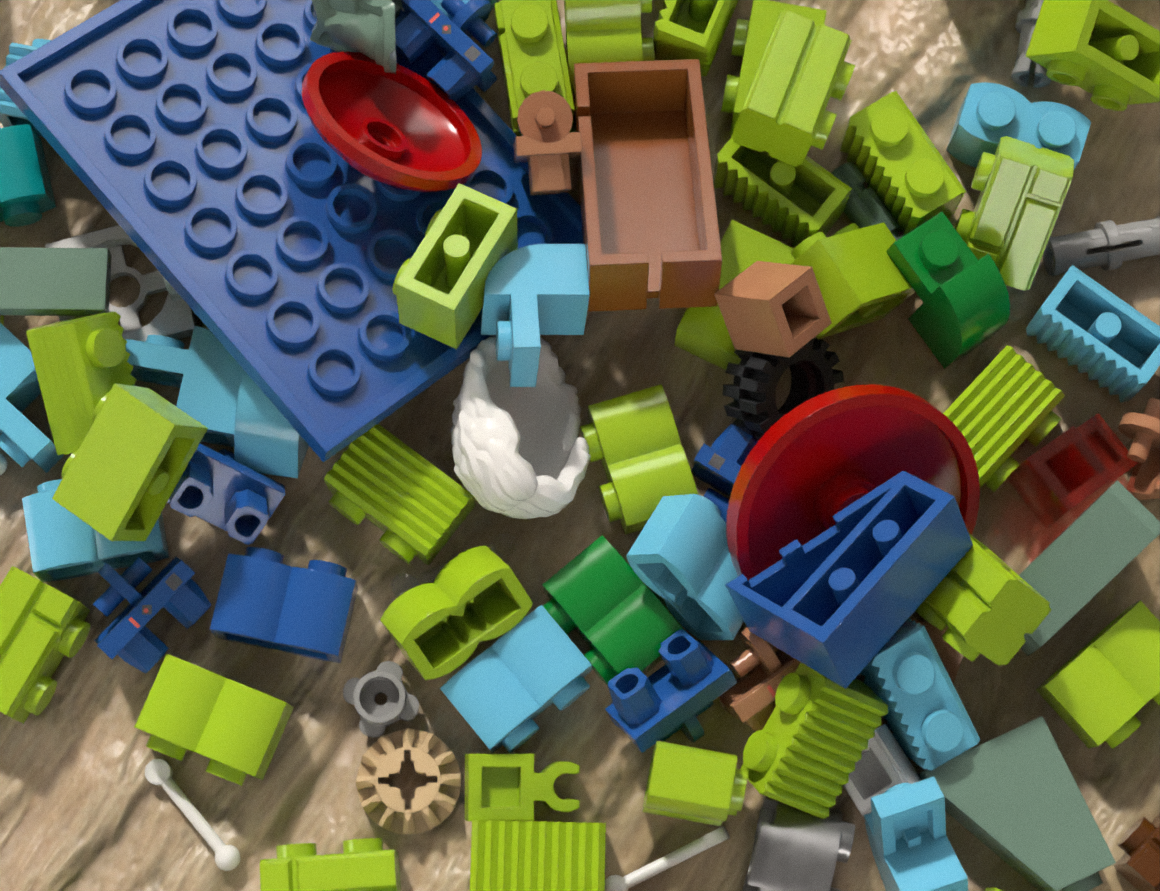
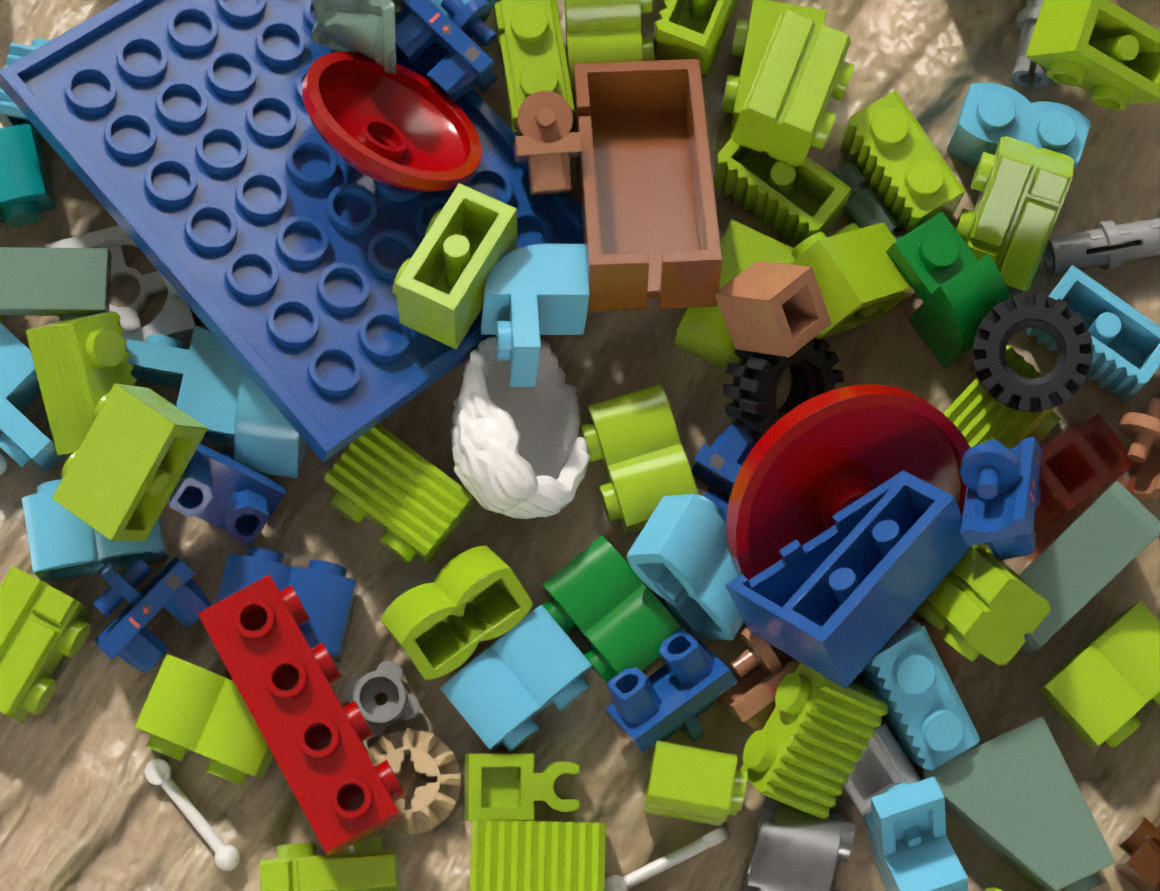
(301, 714): none -> red brick
(1001, 496): none -> blue hips
(1039, 312): none -> black tyre

